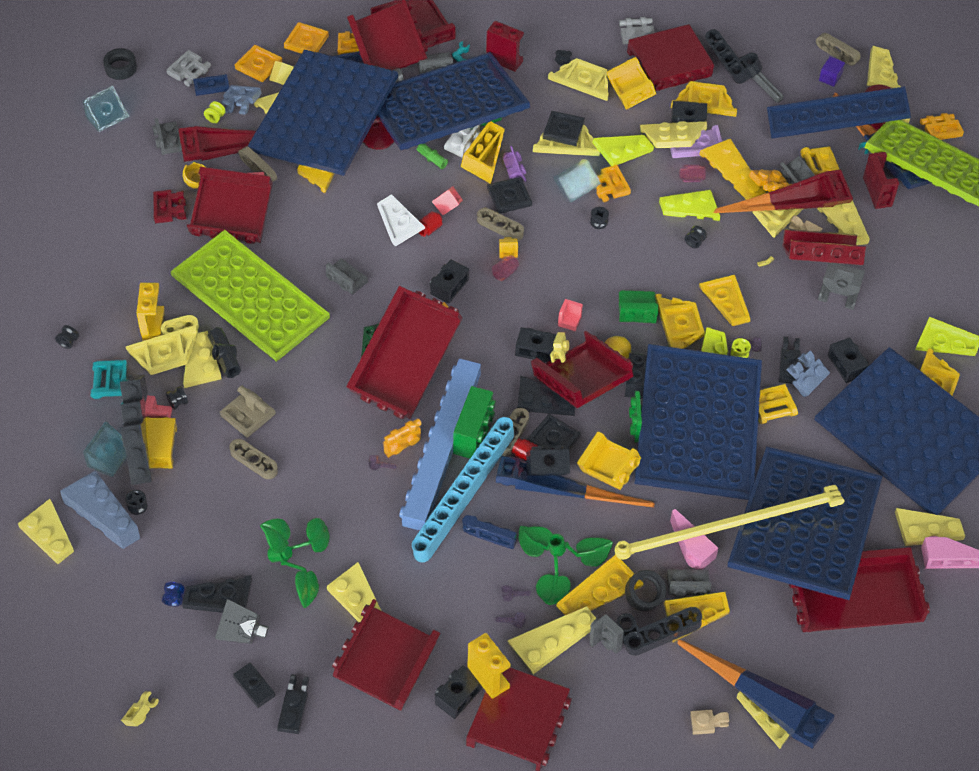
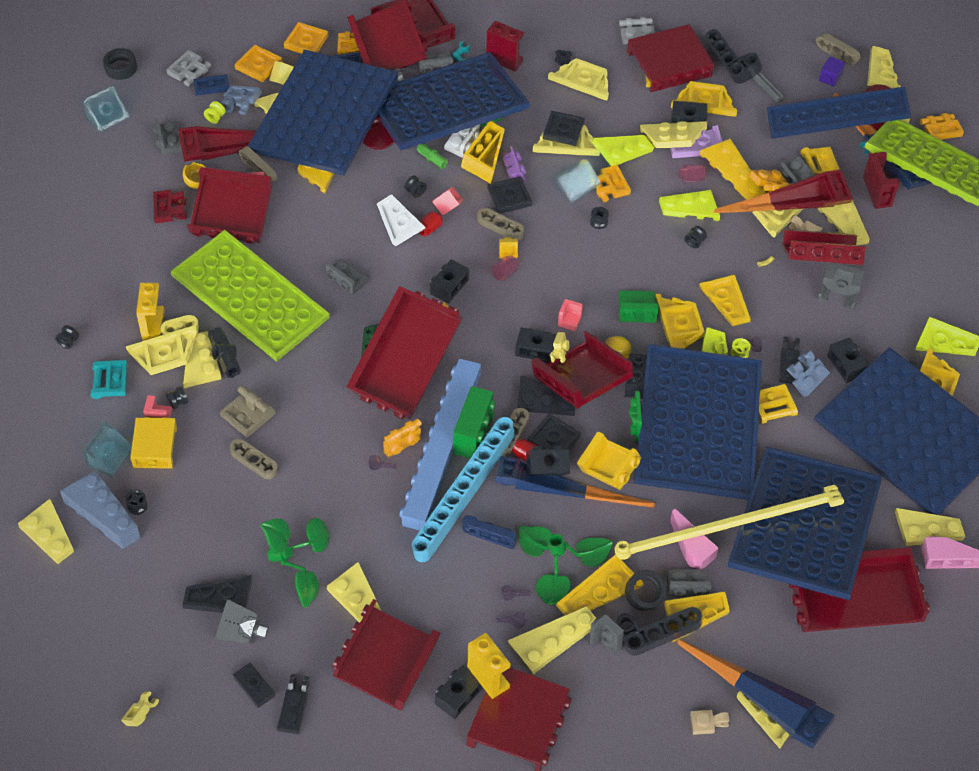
(134, 428): black arch -> none
(173, 594): clear blue wheel -> none
(415, 186): none -> black wheel
(630, 83): yellow panel -> none

